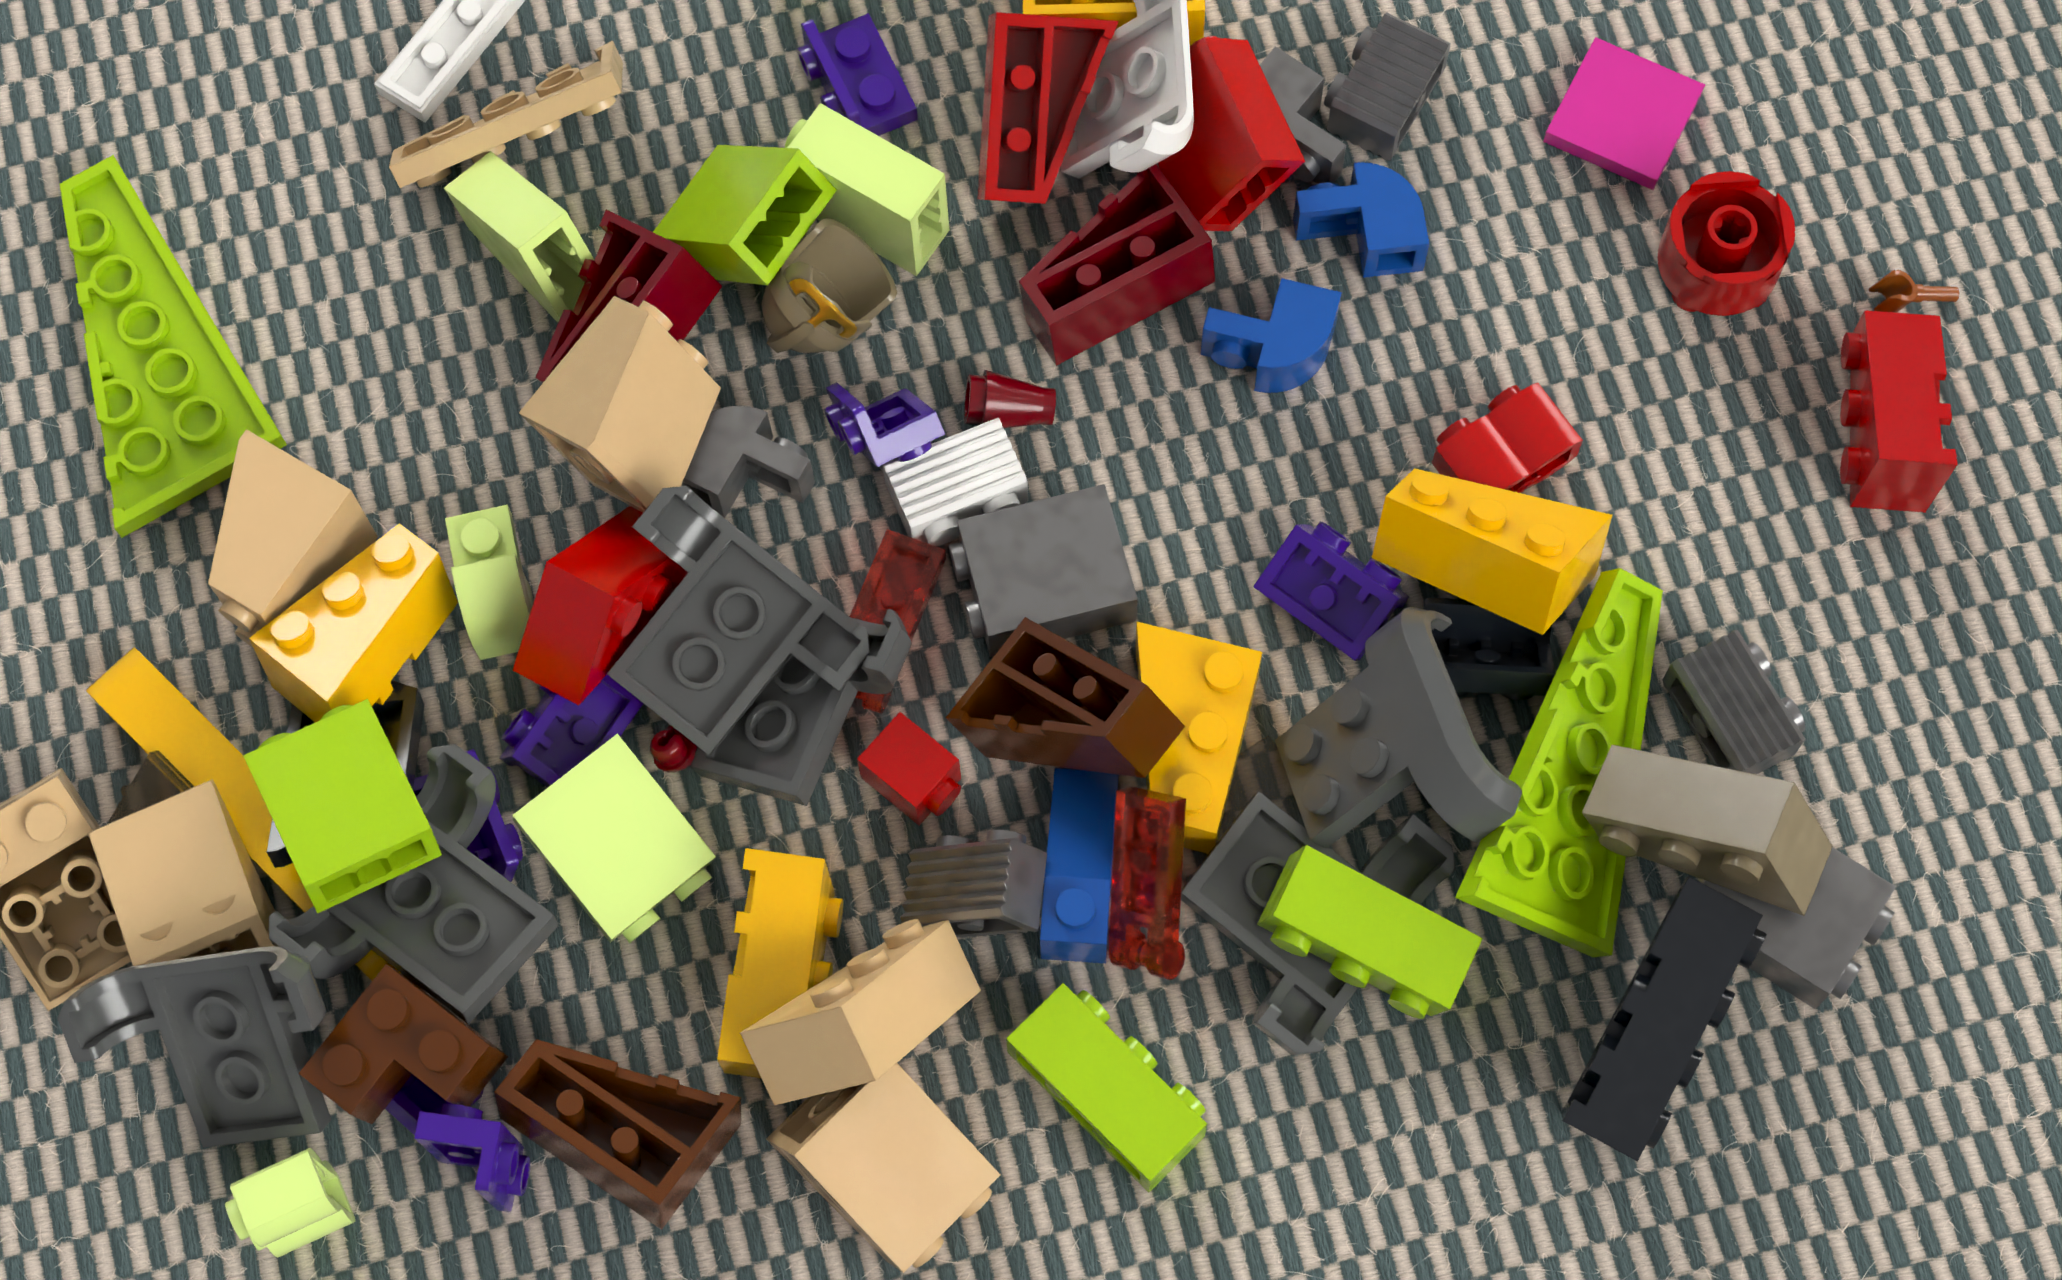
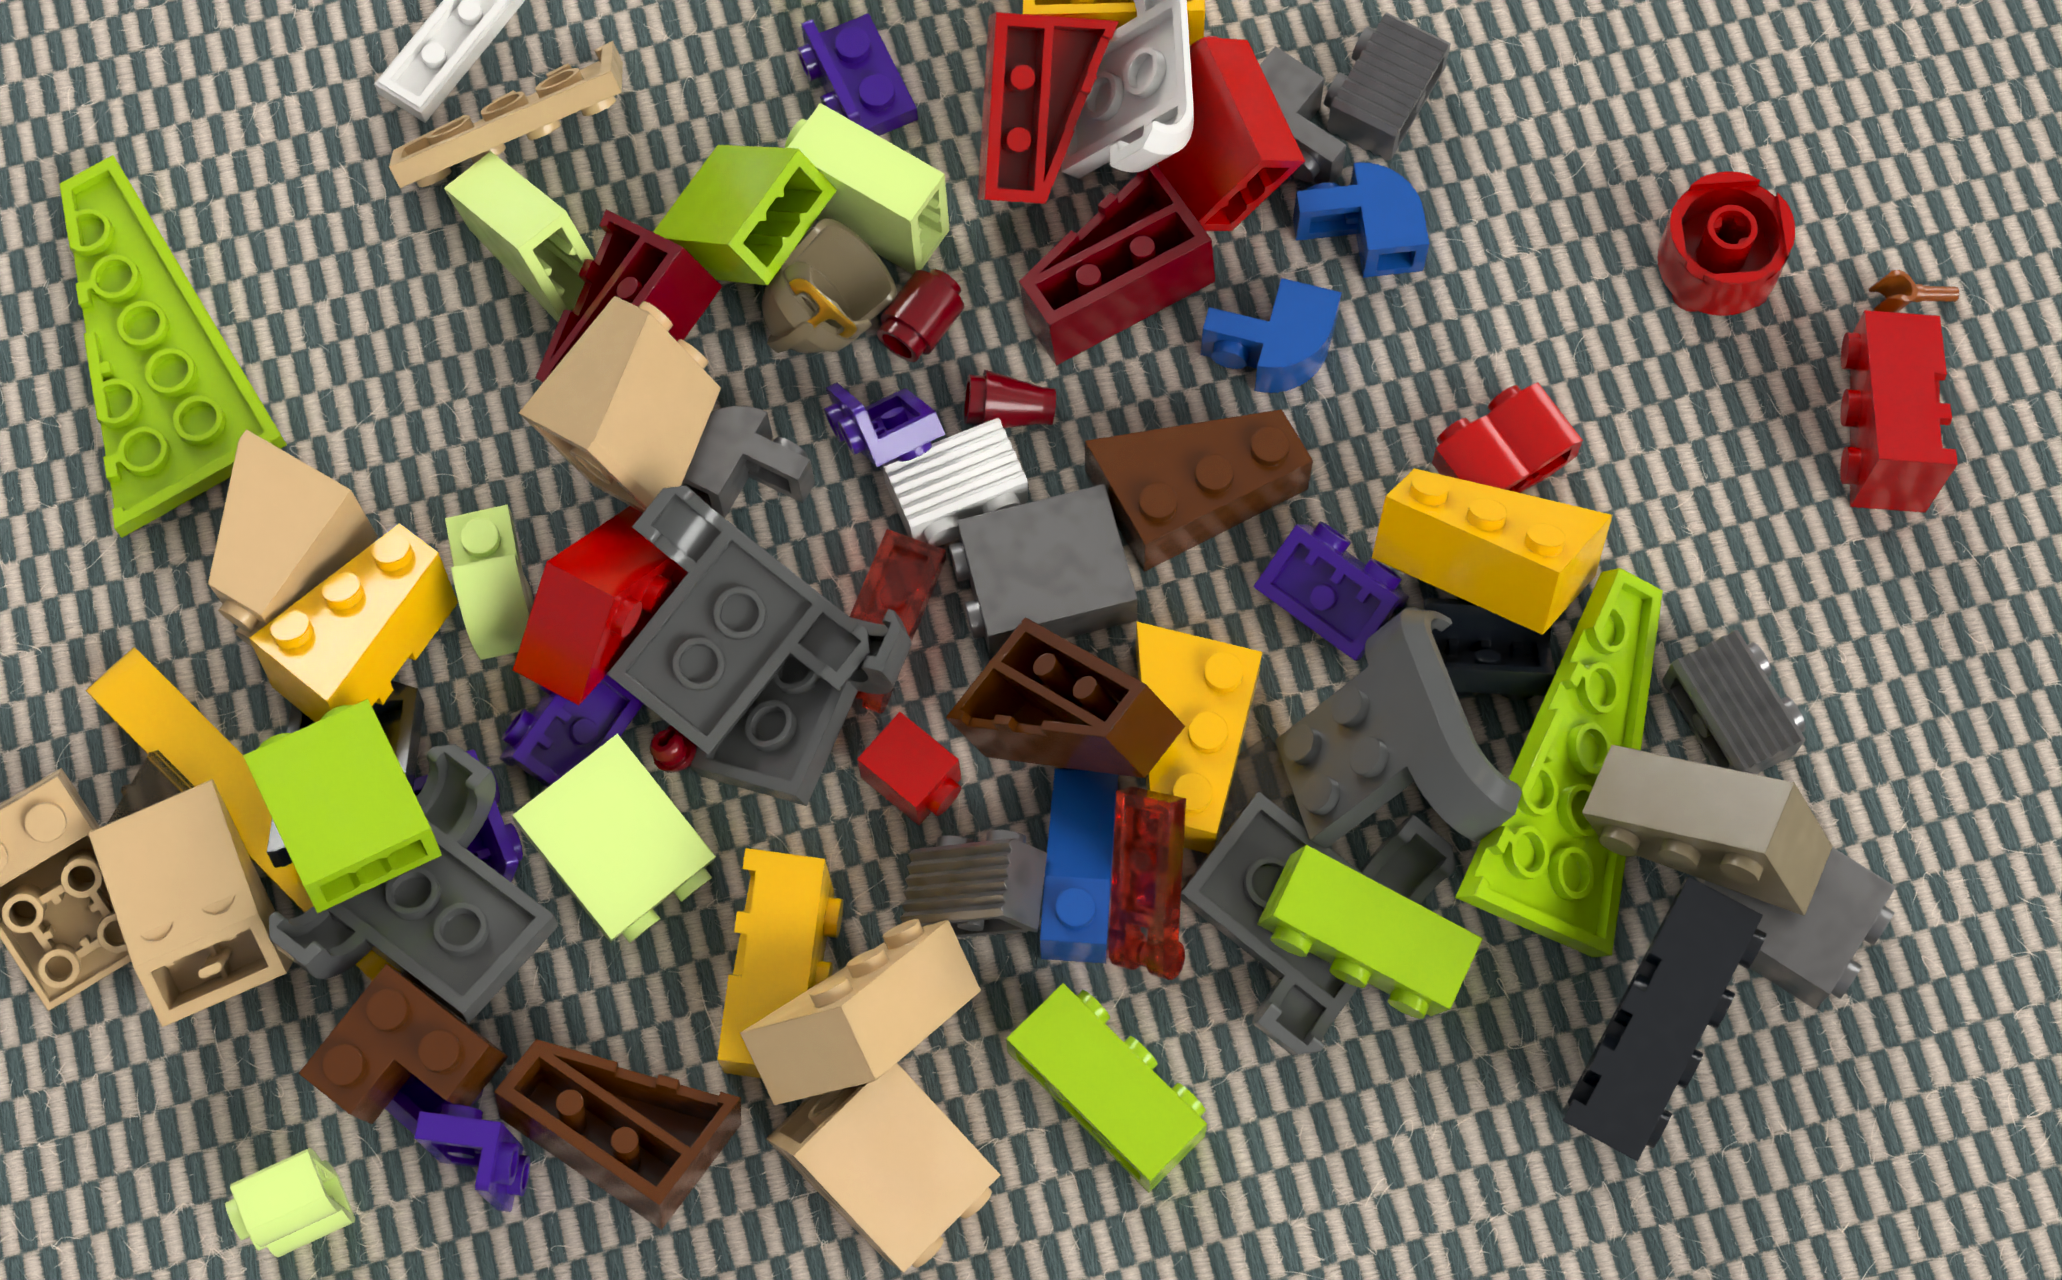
(228, 1032): dark grey piece -> none
(920, 314): none -> dark red brick
(1196, 479): none -> reddish brown wedge
(1624, 113): dark pink tile -> none

